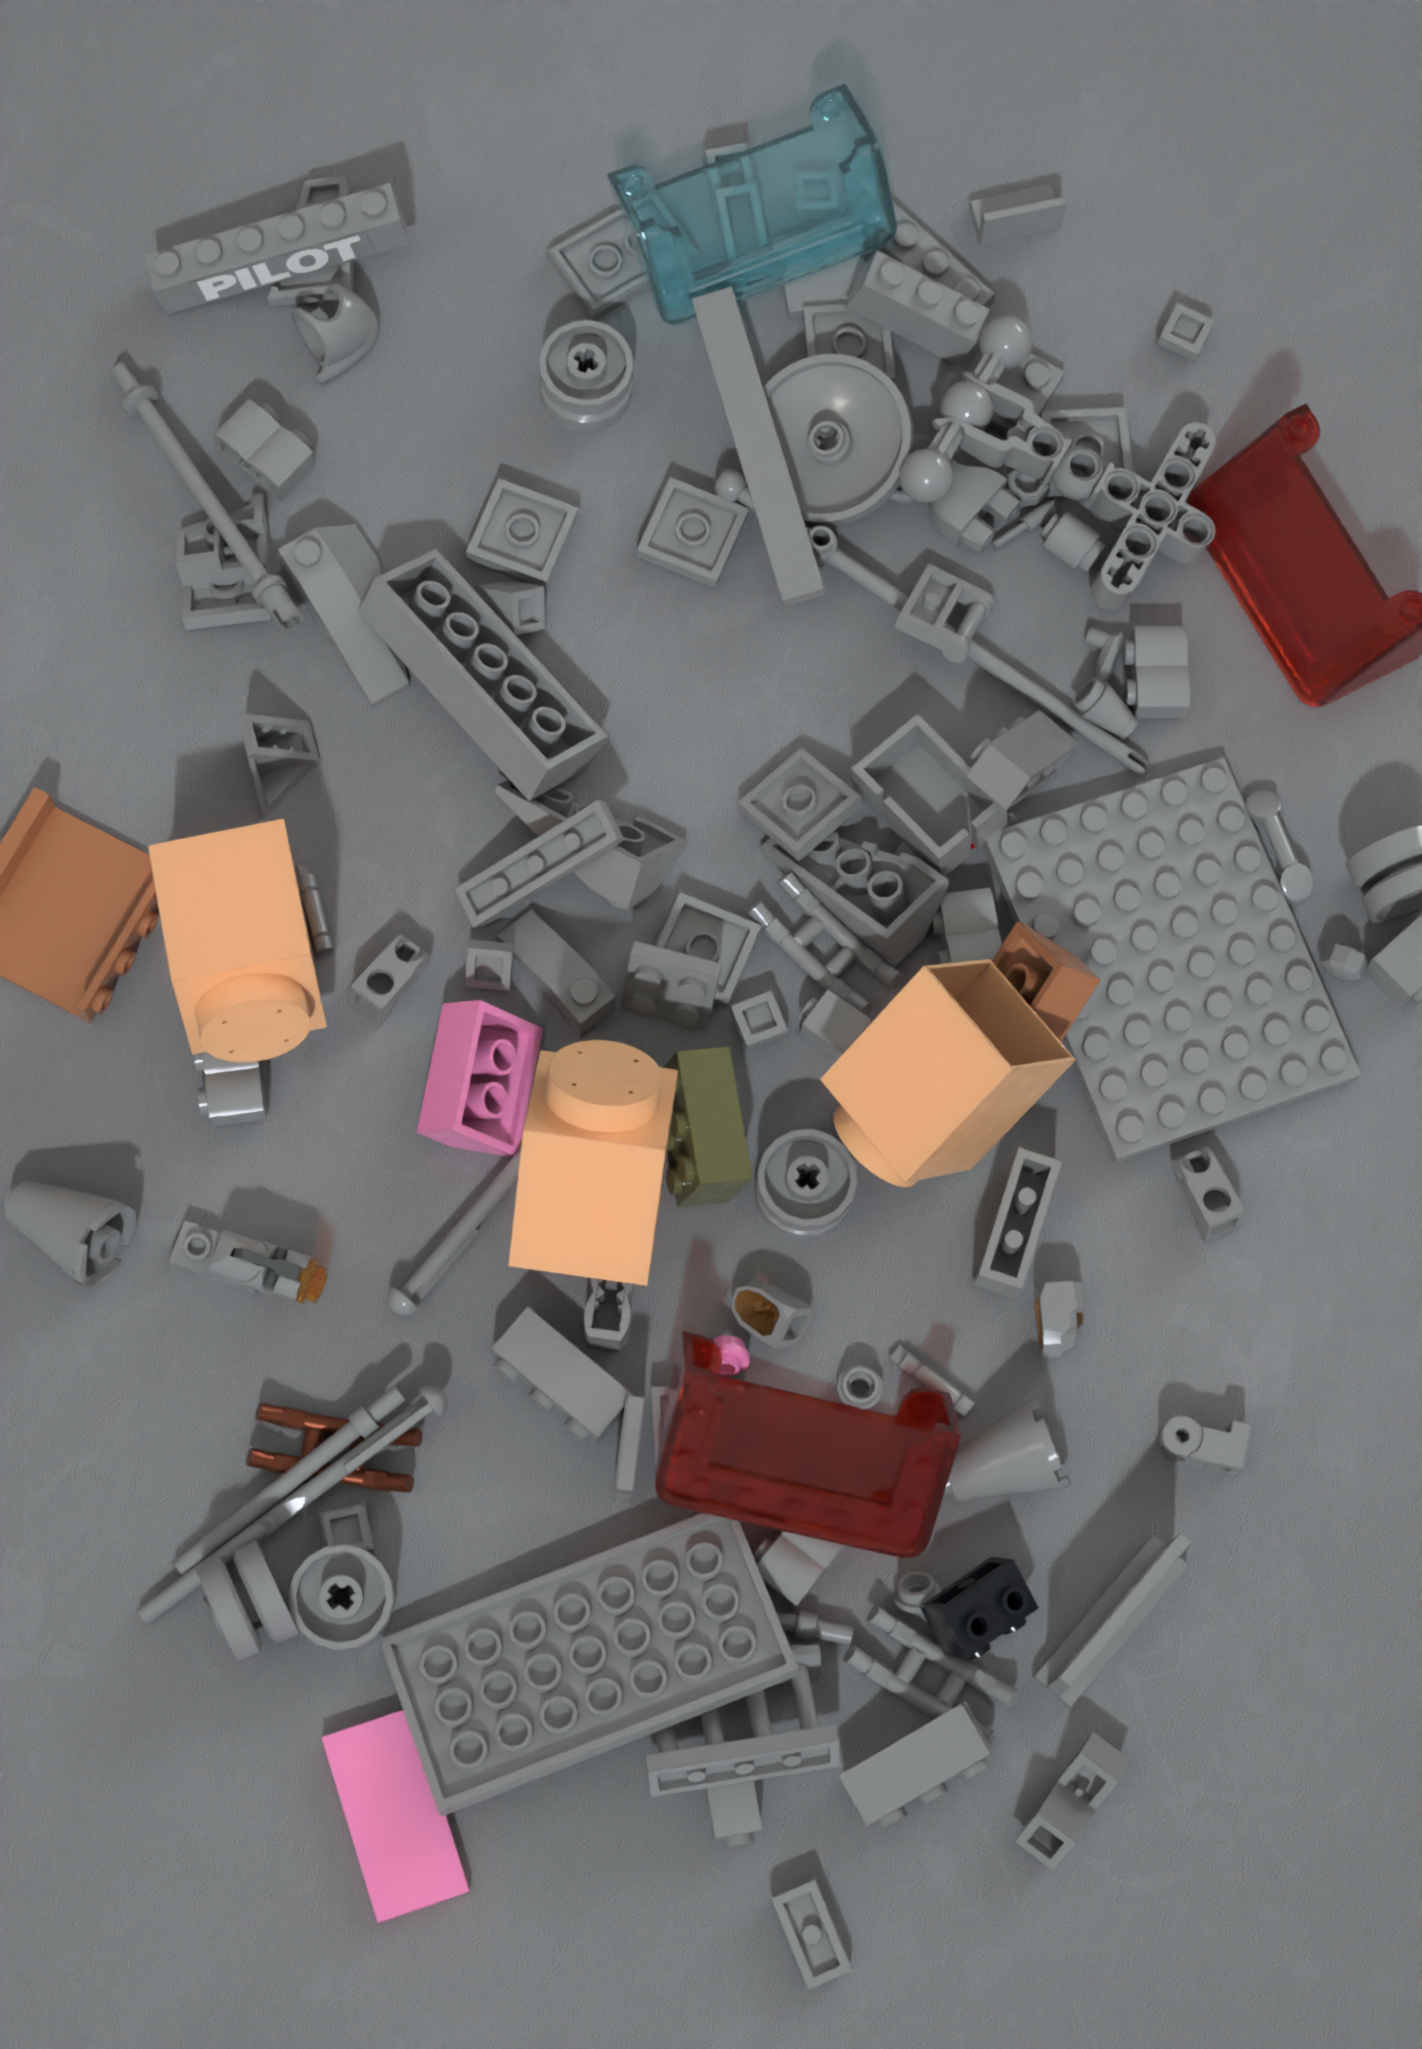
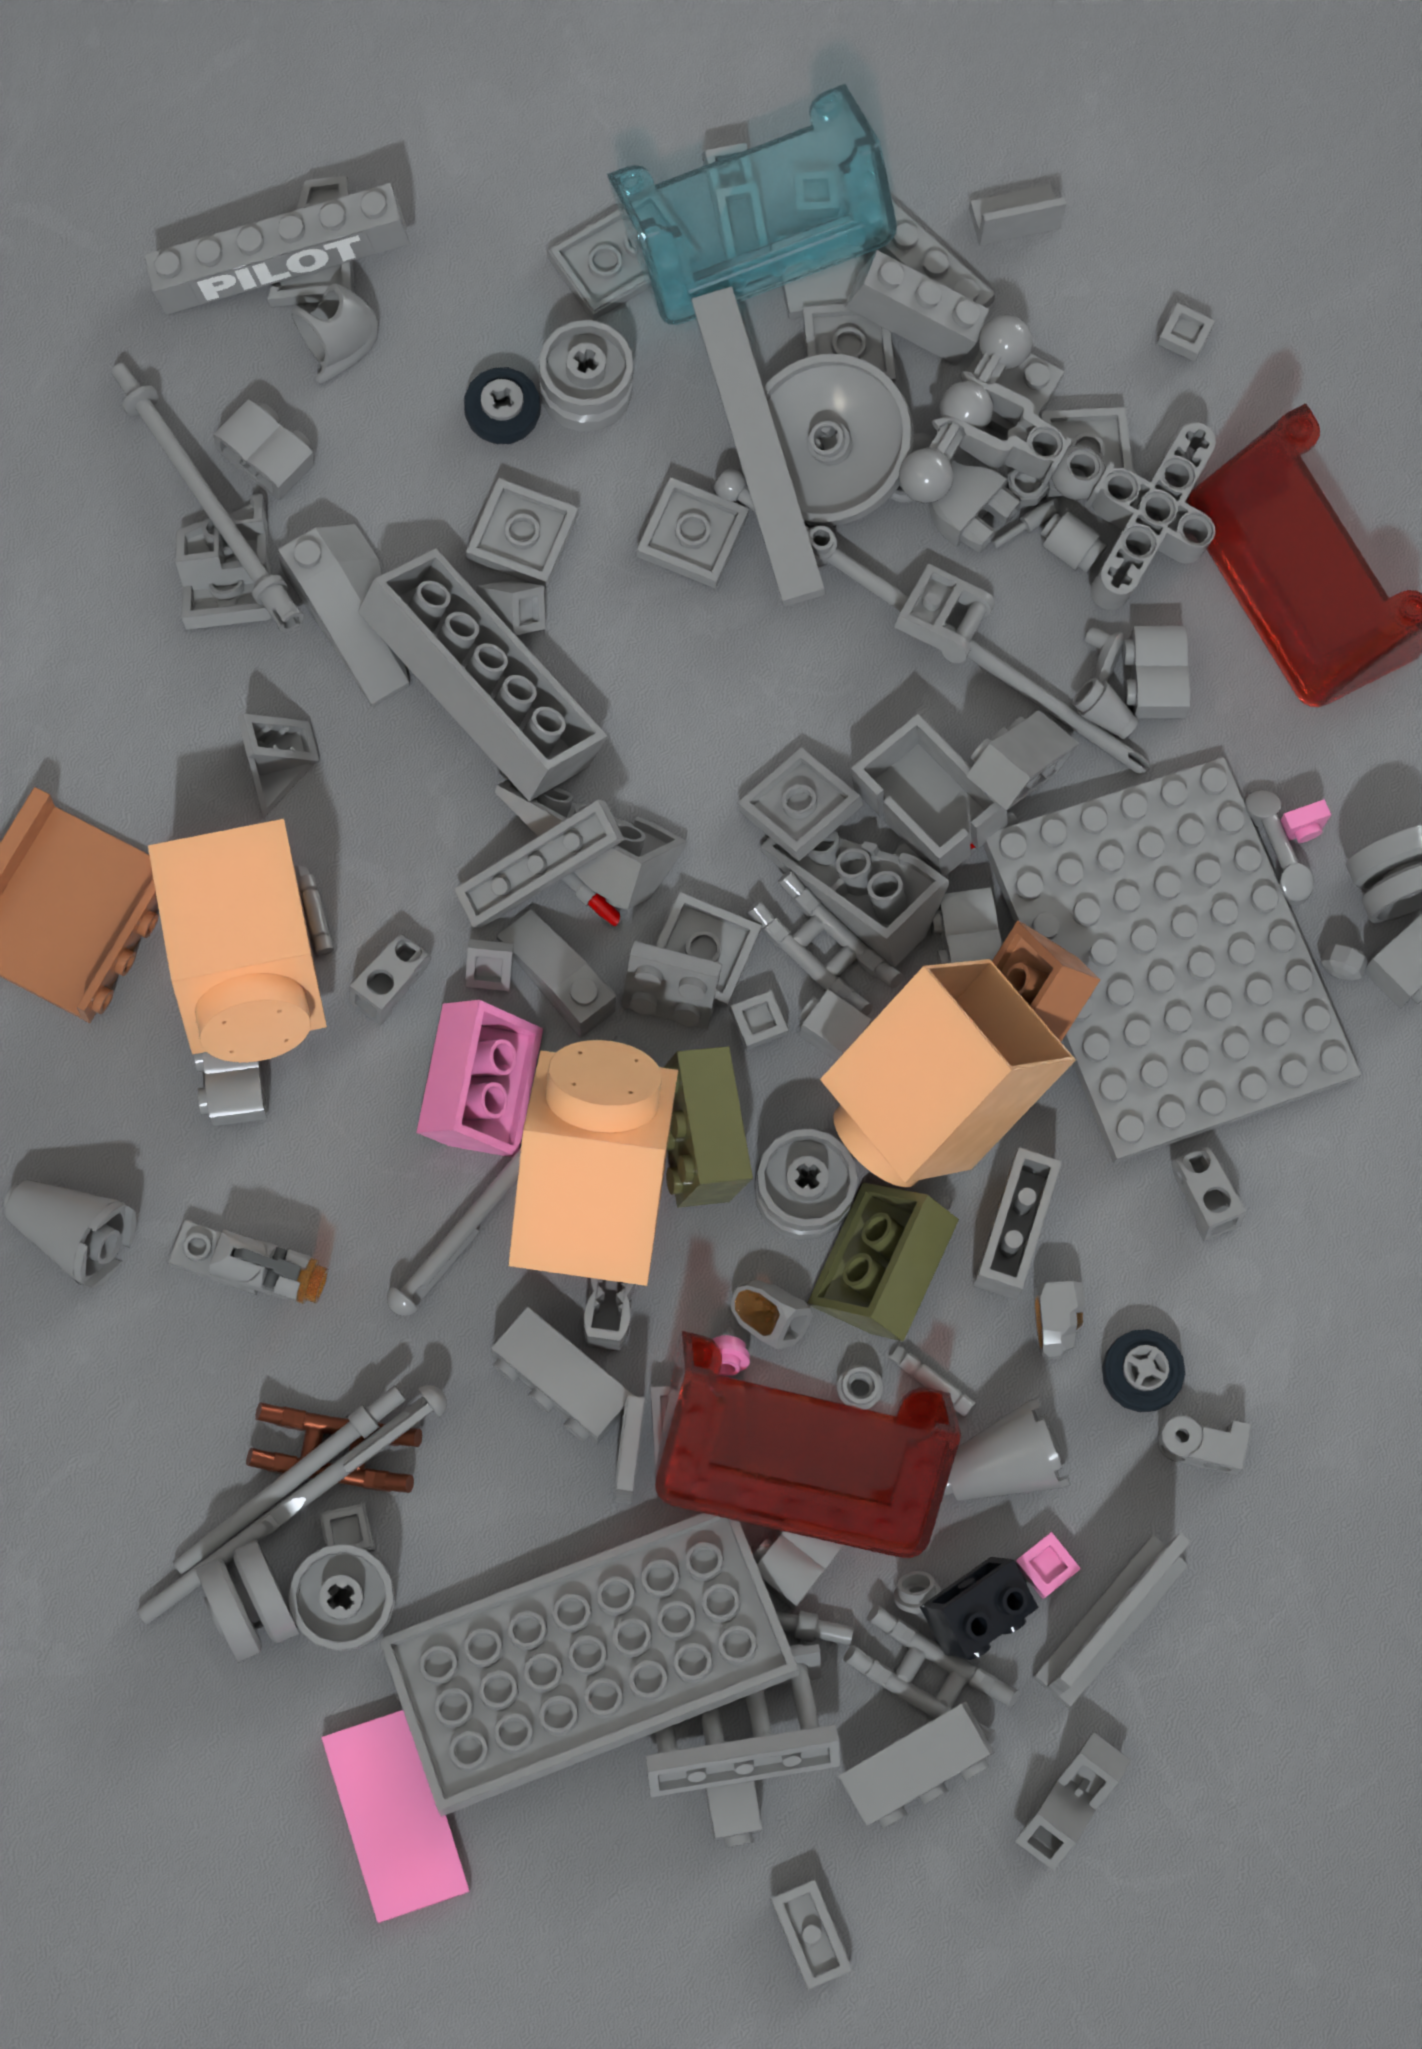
(503, 421): none -> black wheel
(592, 899): none -> piece
(884, 1260): none -> olive slope
(1047, 1565): none -> bright pink plate
(1152, 1356): none -> black wheel
(1306, 821): none -> bright pink plate

